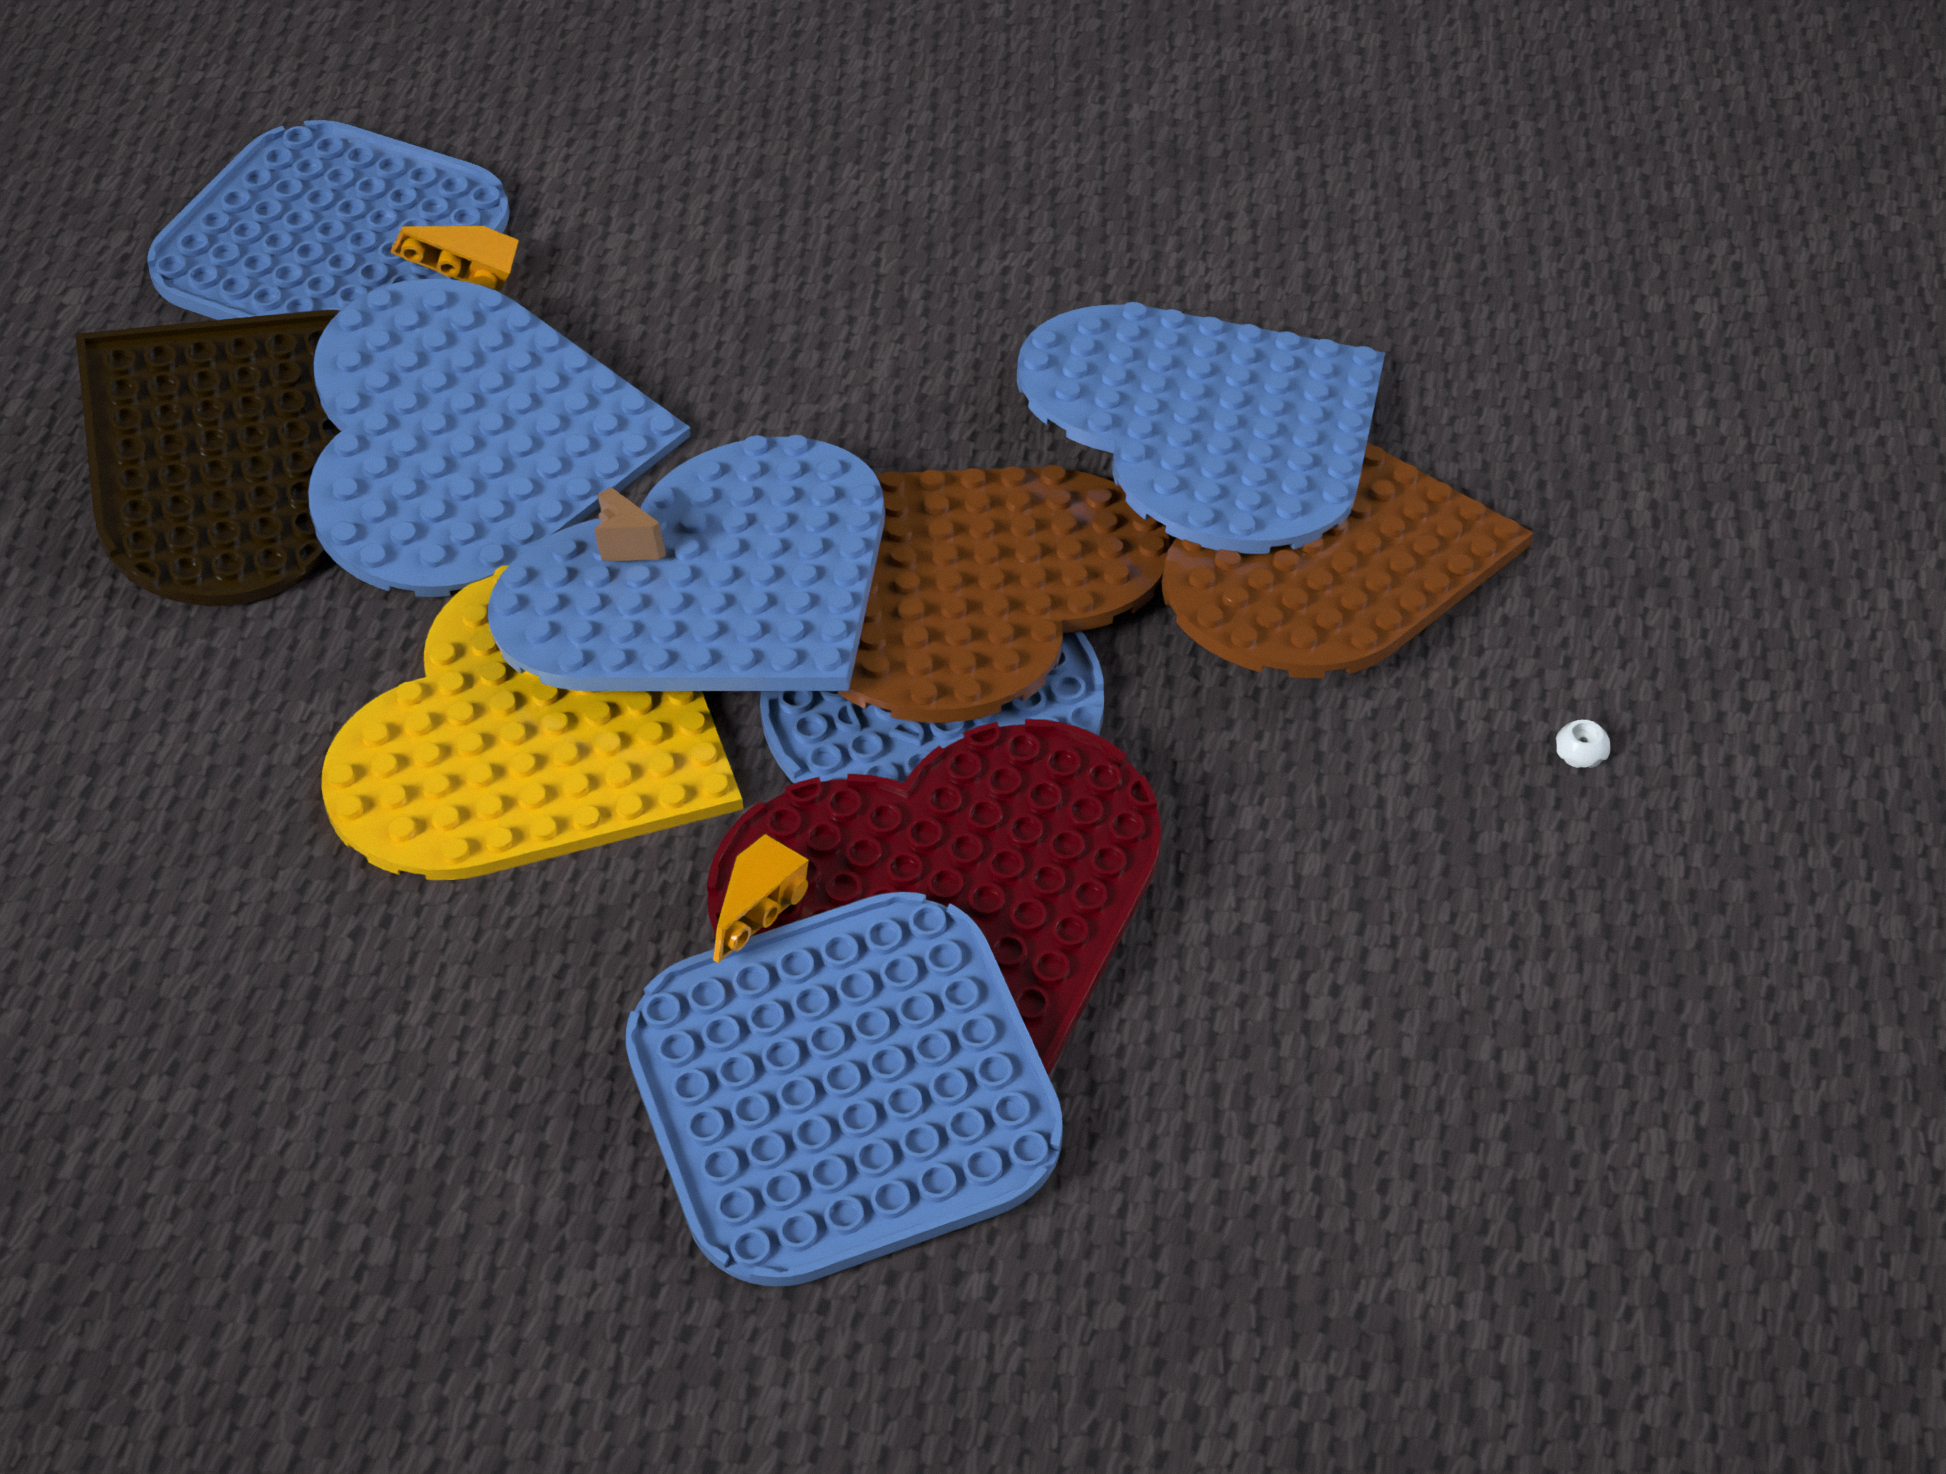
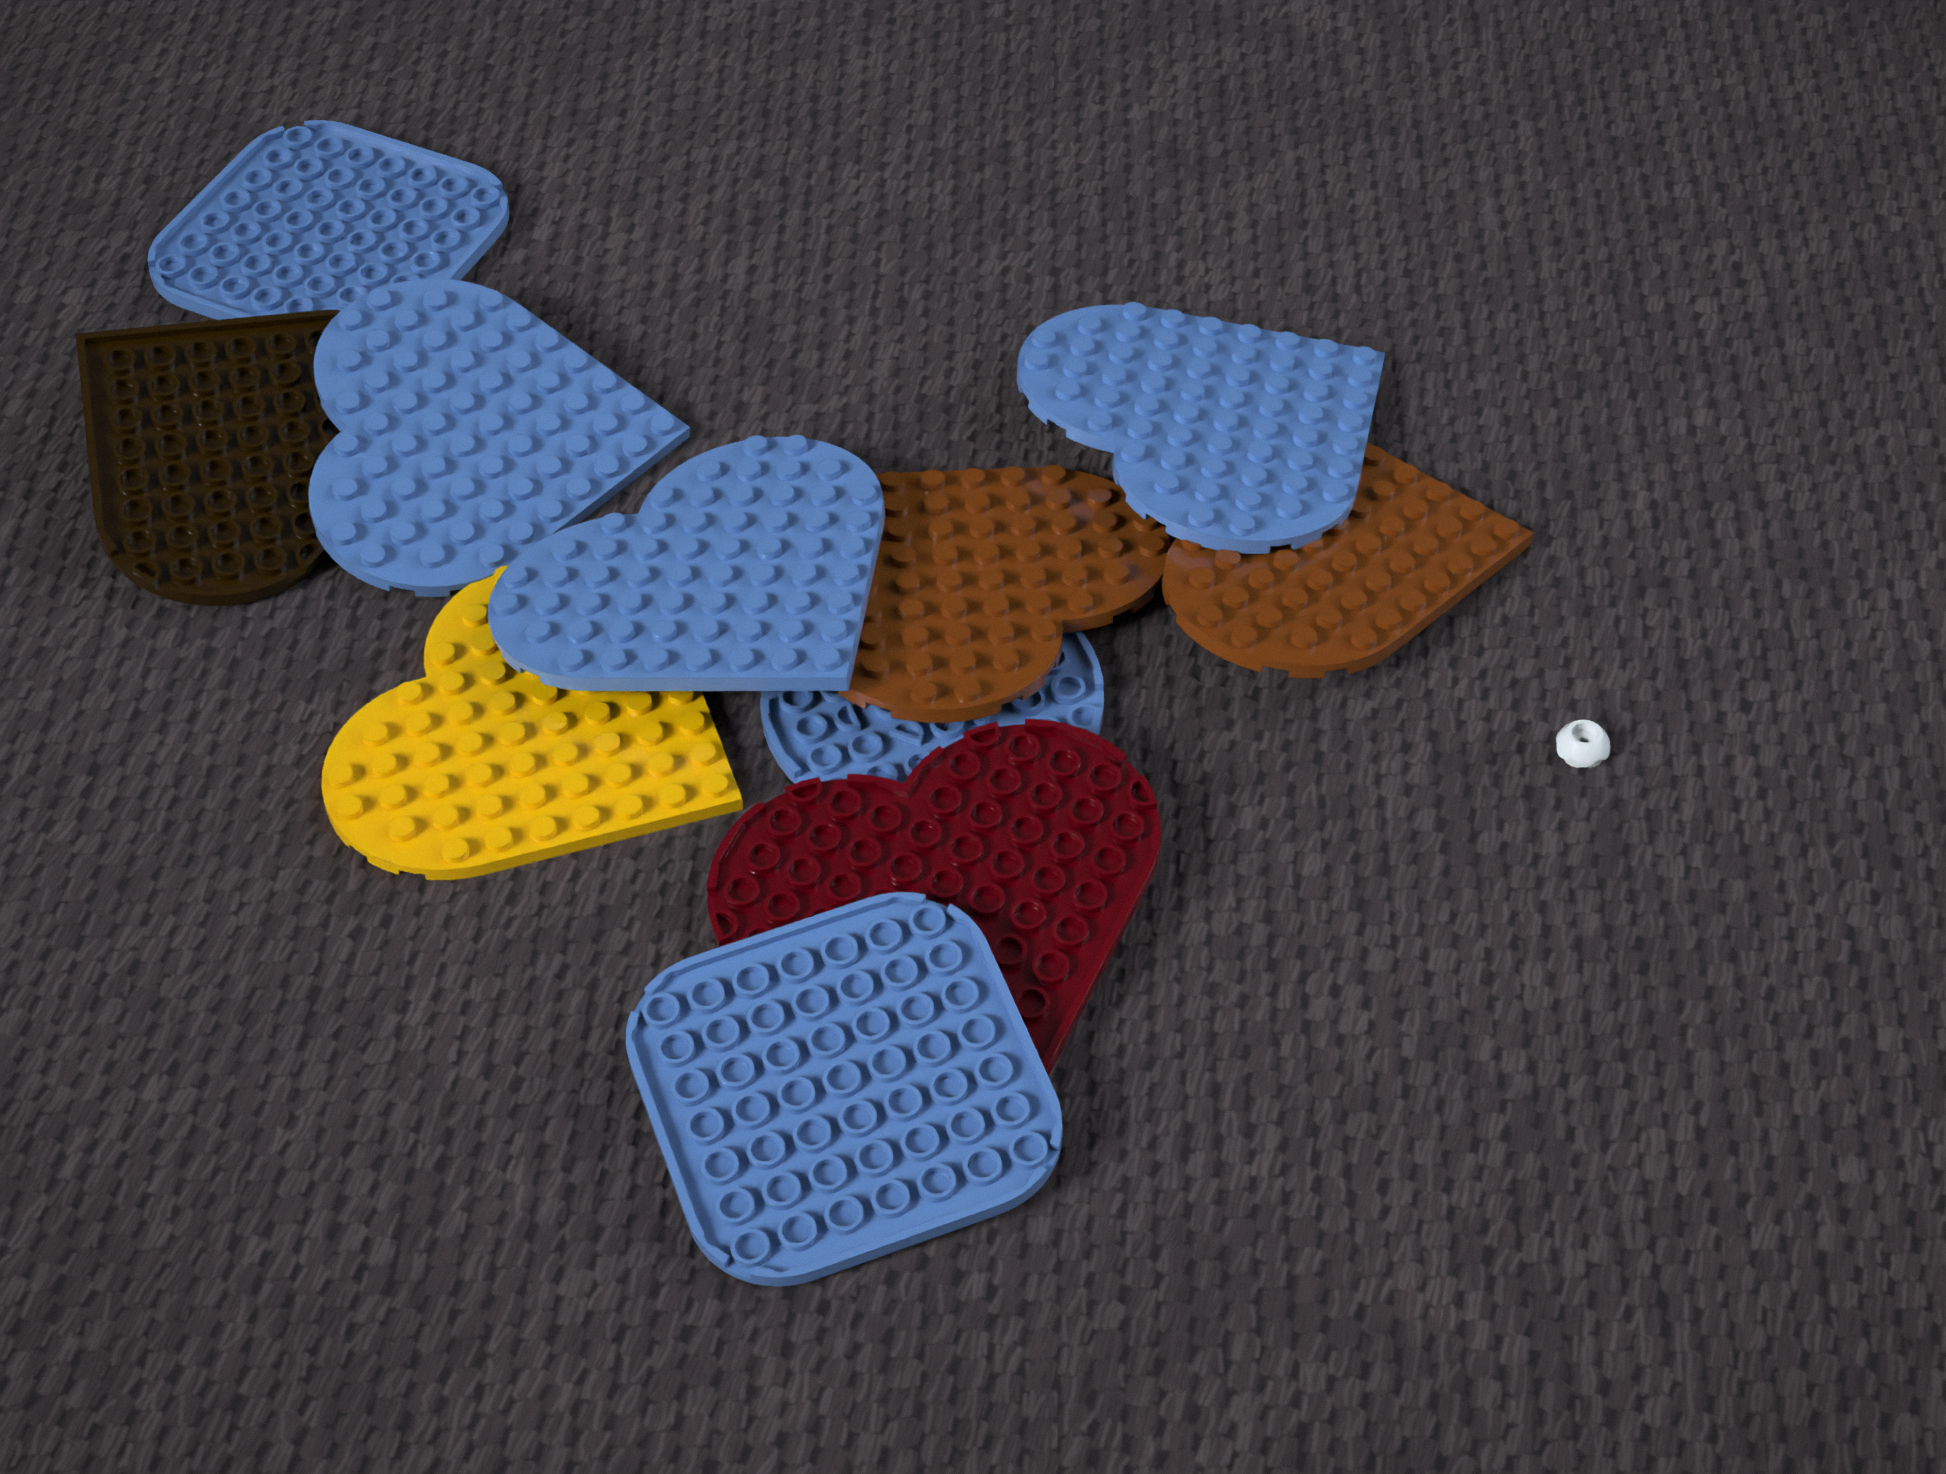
(459, 252): light orange slope -> none
(626, 530): medium nougat slope -> none
(761, 886): light orange slope -> none

